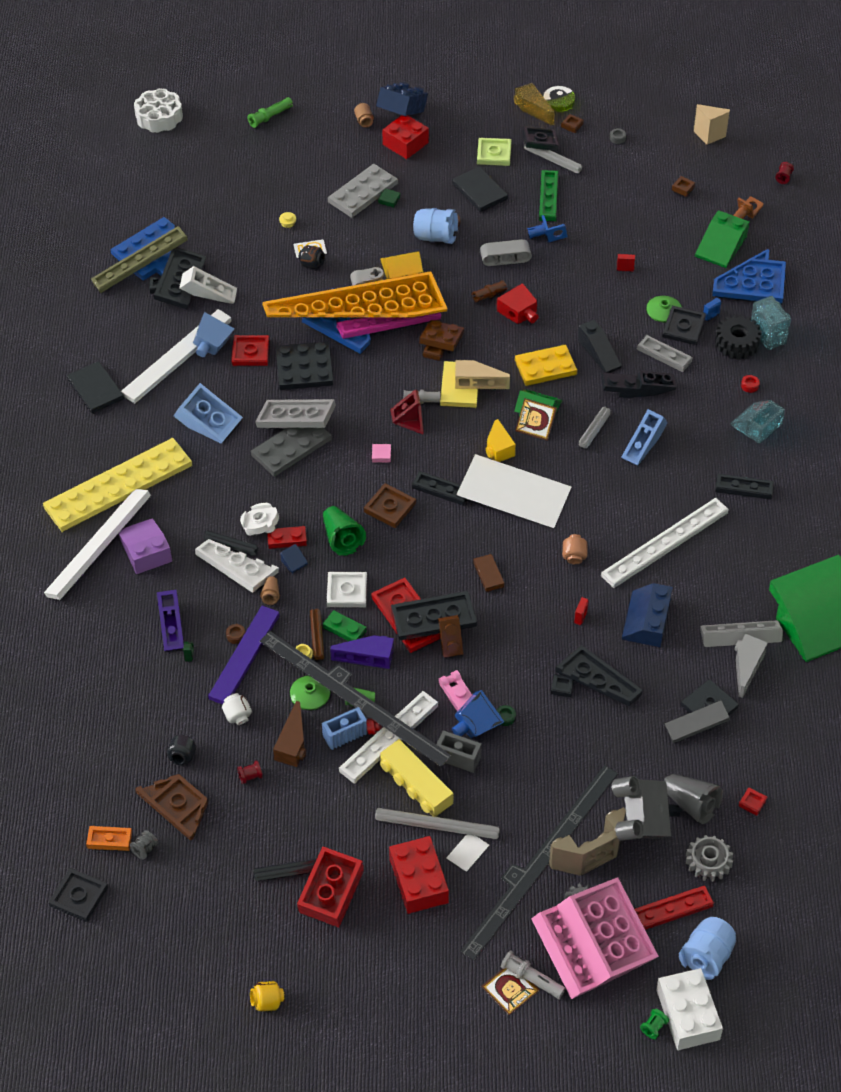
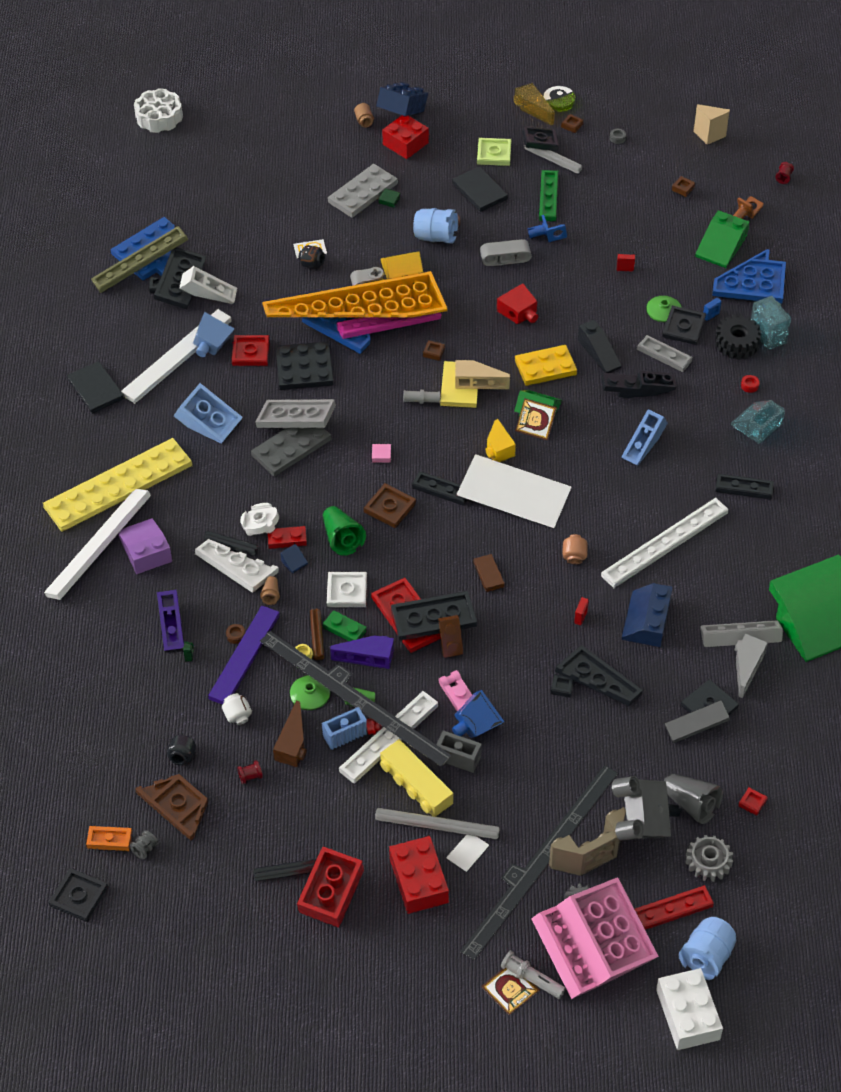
(264, 115): bright green pin -> none
(266, 996): yellow head -> none
(287, 219): light yellow plate -> none
(408, 413): dark red slope -> none
(441, 335): reddish brown plate -> none
(489, 291): reddish brown pin -> none
(507, 714): dark green tile -> none
(594, 427): light grey axle -> none
(654, 1023): green bush -> none

